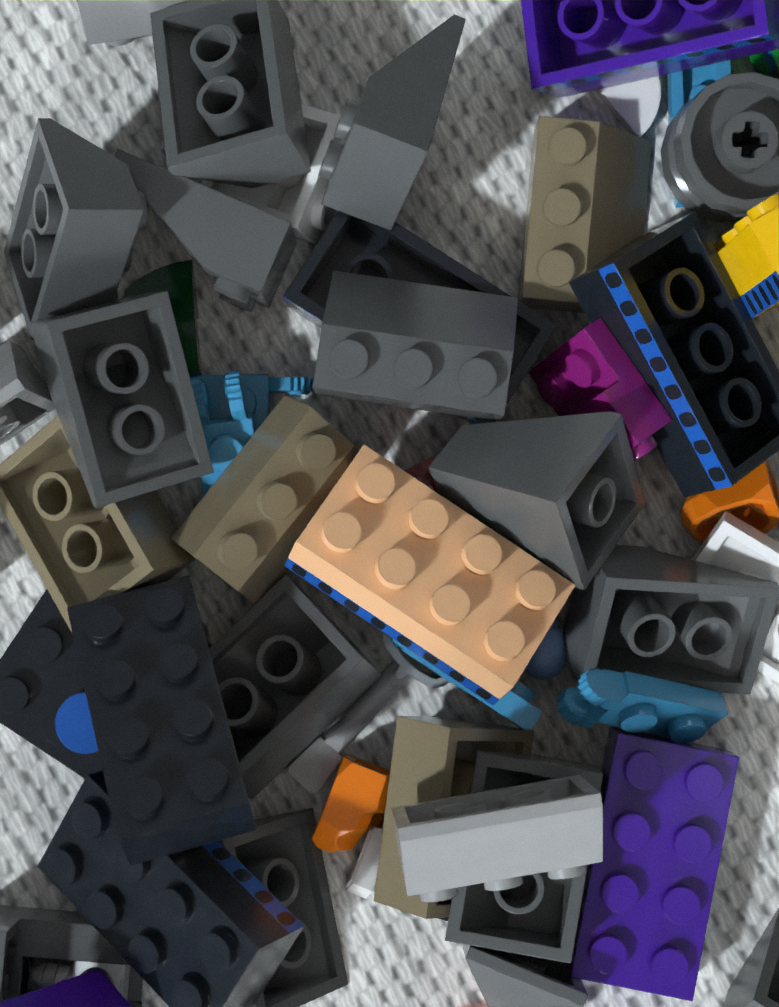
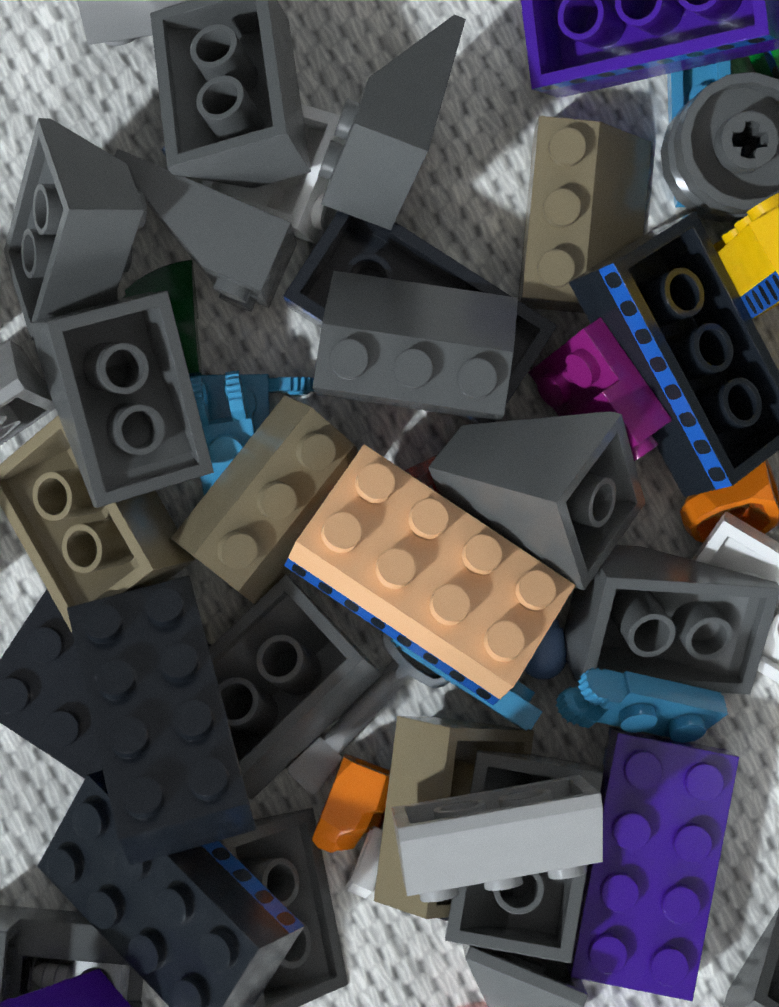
(75, 725): blue tile -> none
(634, 103): white tile -> none

